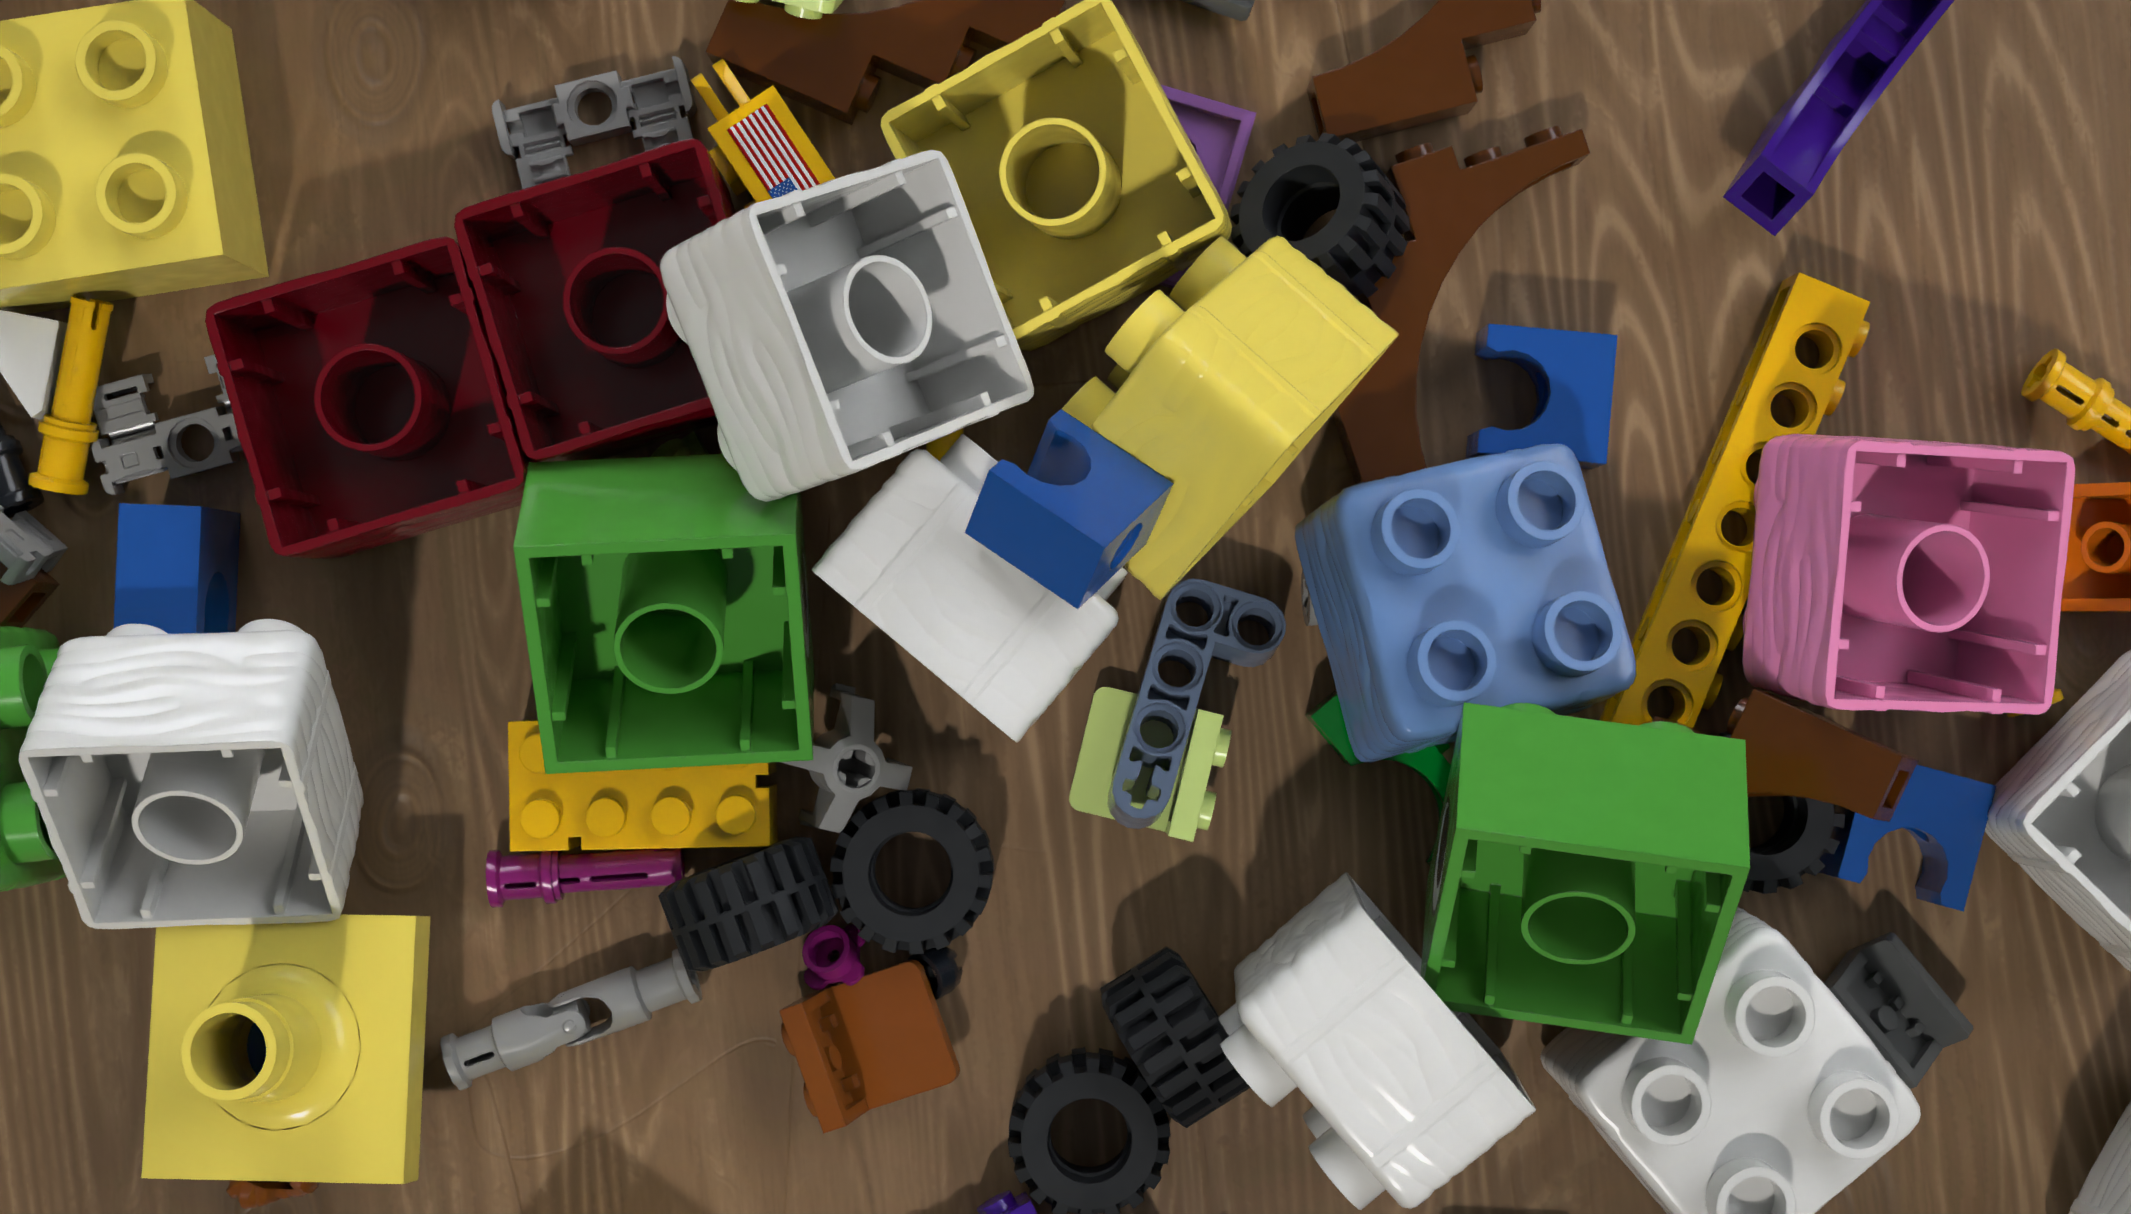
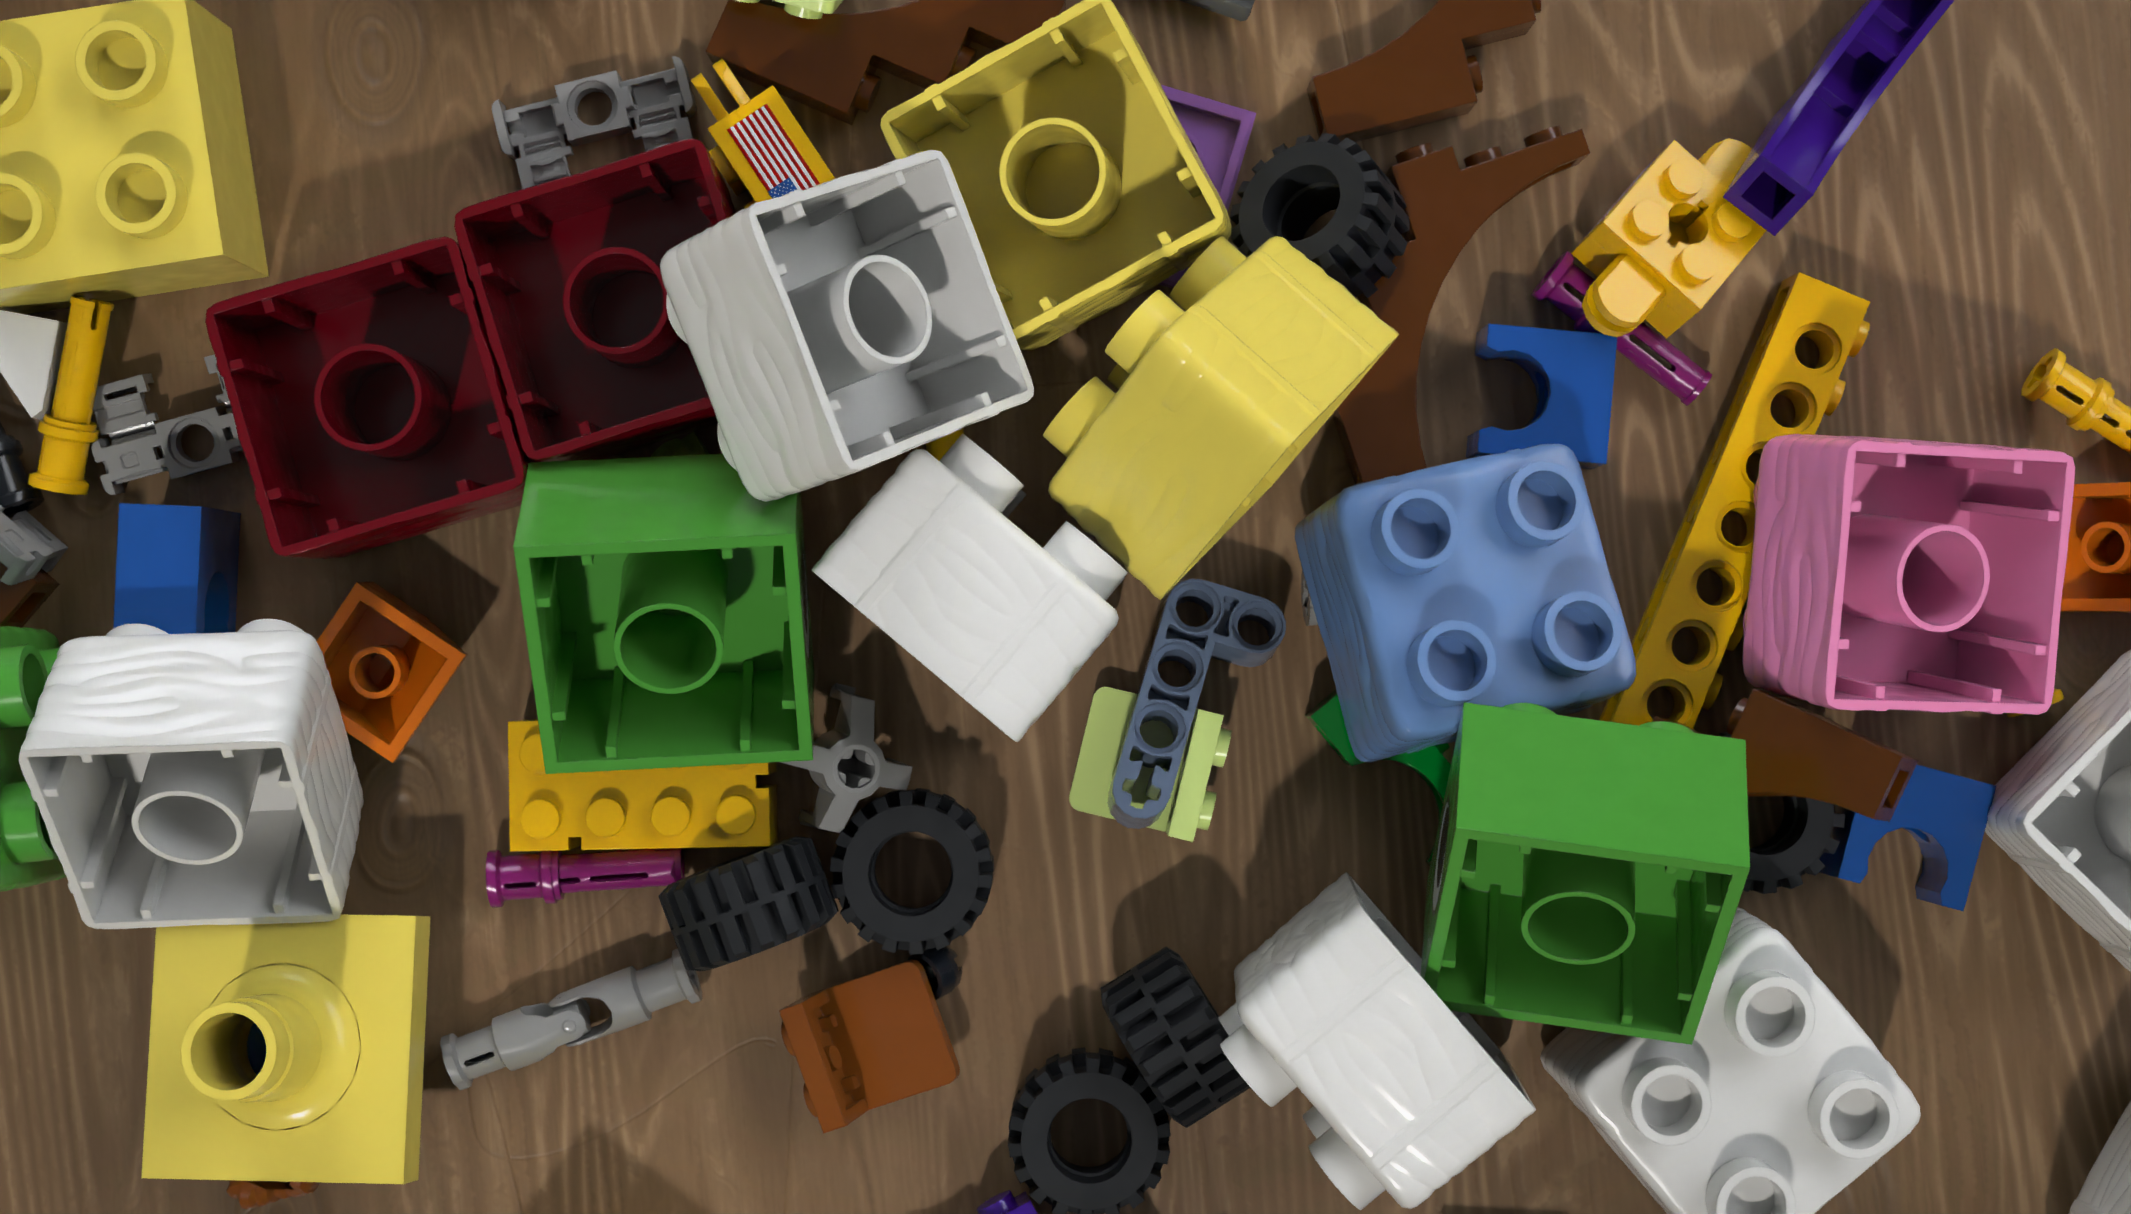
(386, 667): none -> orange slope
(821, 947): magenta plate -> none
(1072, 513): blue piece -> none
(1667, 241): none -> yellow brick
(1683, 378): none -> magenta pin
(1898, 1005): dark grey bracket -> none

